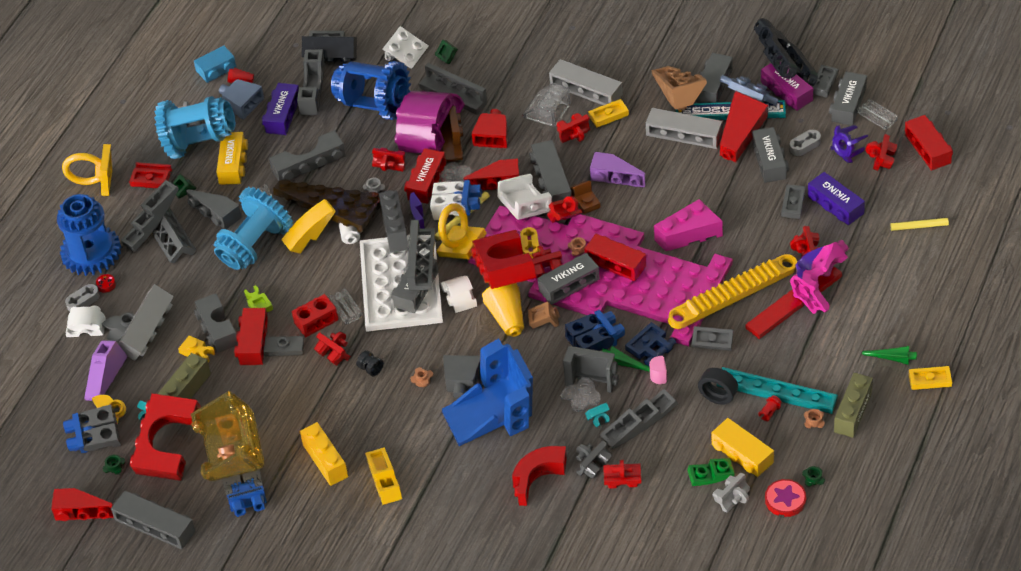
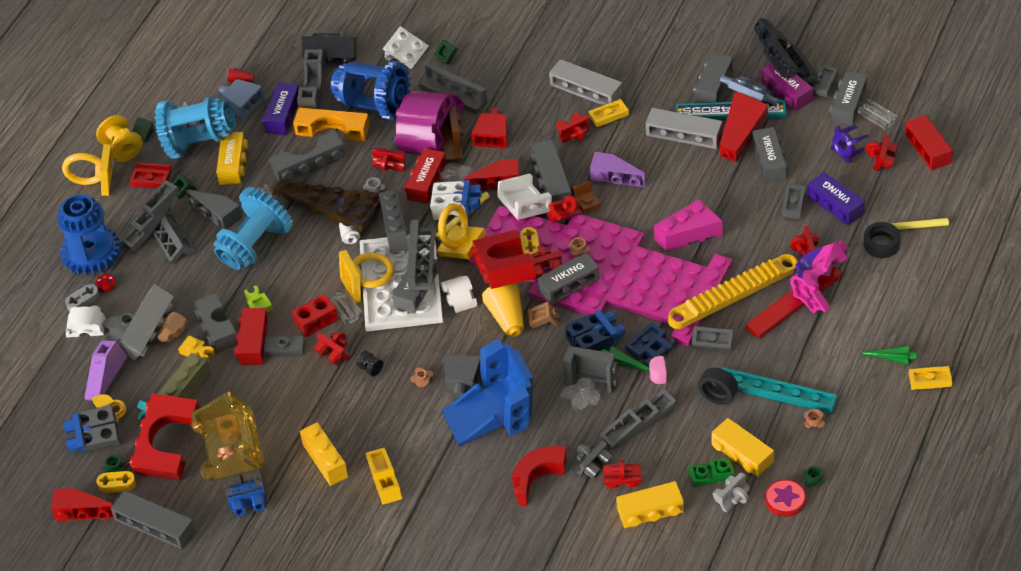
(116, 482): none -> yellow beam
(123, 143): none -> yellow hose
(143, 128): none -> dark green slope
(172, 327): none -> medium nougat rock
(215, 64): dark azure brick -> none
(308, 226): yellow slope -> none
(311, 121): none -> light orange arch
(352, 275): none -> yellow tile
(416, 210): dark purple slope -> none
(549, 105): clear slope -> none
(596, 412): teal tile -> none
(616, 257): red brick -> none
(650, 504): none -> yellow brick
(679, 87): medium nougat wedge -> none
(773, 404): red pin -> none
(805, 142): light grey beam -> none
(853, 405): olive brick -> none
(886, 229): none -> black tyre

